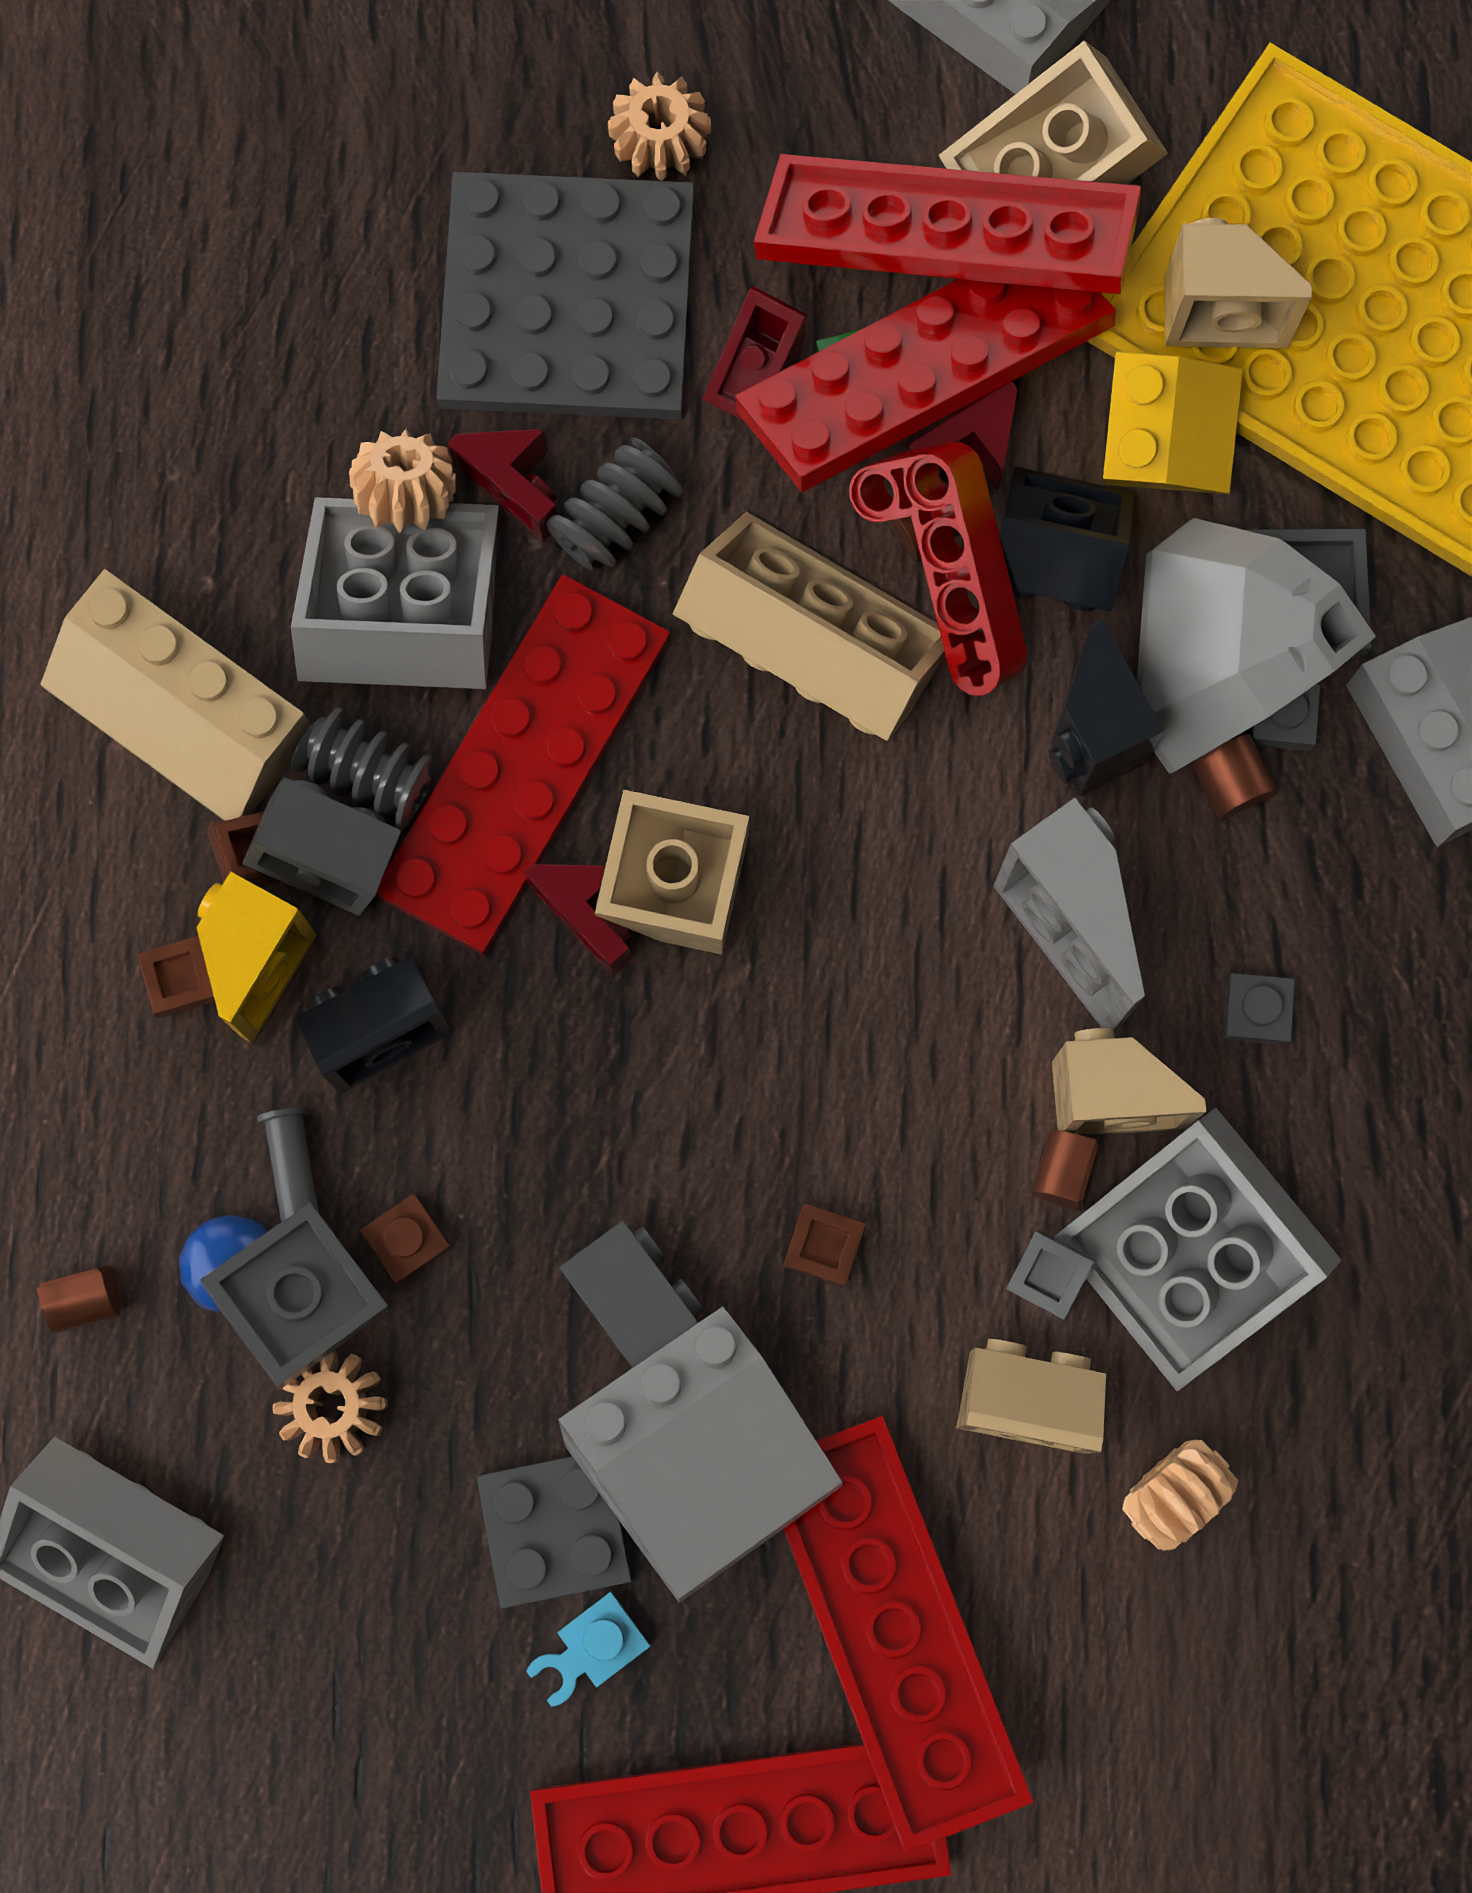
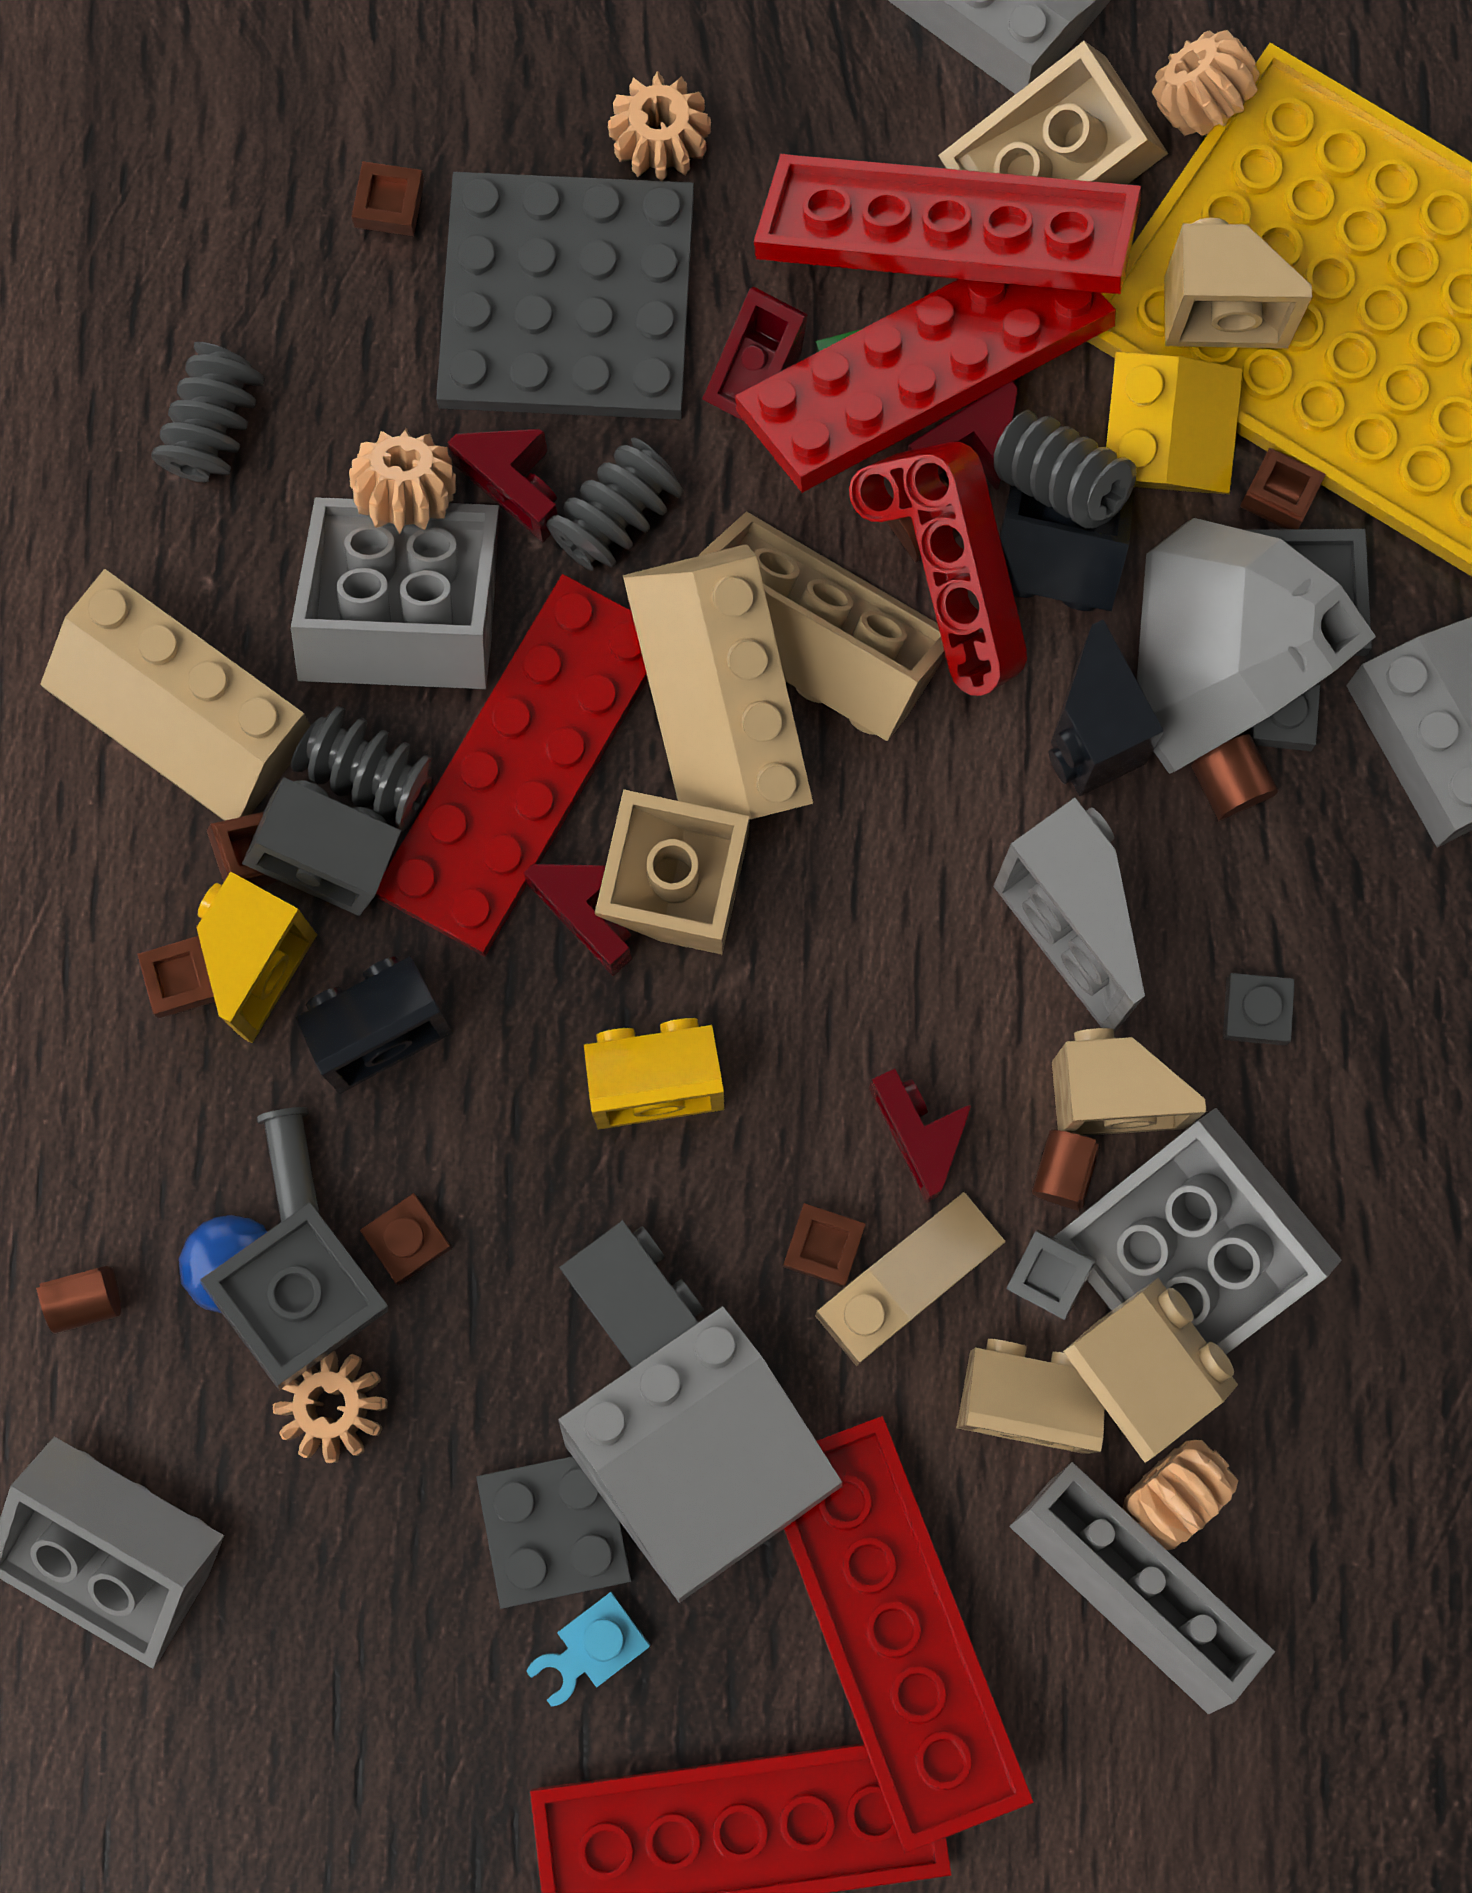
(206, 413): none -> dark grey piece
(388, 198): none -> copper plate
(653, 1074): none -> yellow slope
(719, 683): none -> tan slope
(909, 1278): none -> tan slope
(926, 1148): none -> dark red slope
(1063, 469): none -> dark grey piece
(1142, 1589): none -> light grey brick
(1152, 1368): none -> tan slope
(1206, 82): none -> light nougat gear
(1282, 490): none -> copper brick

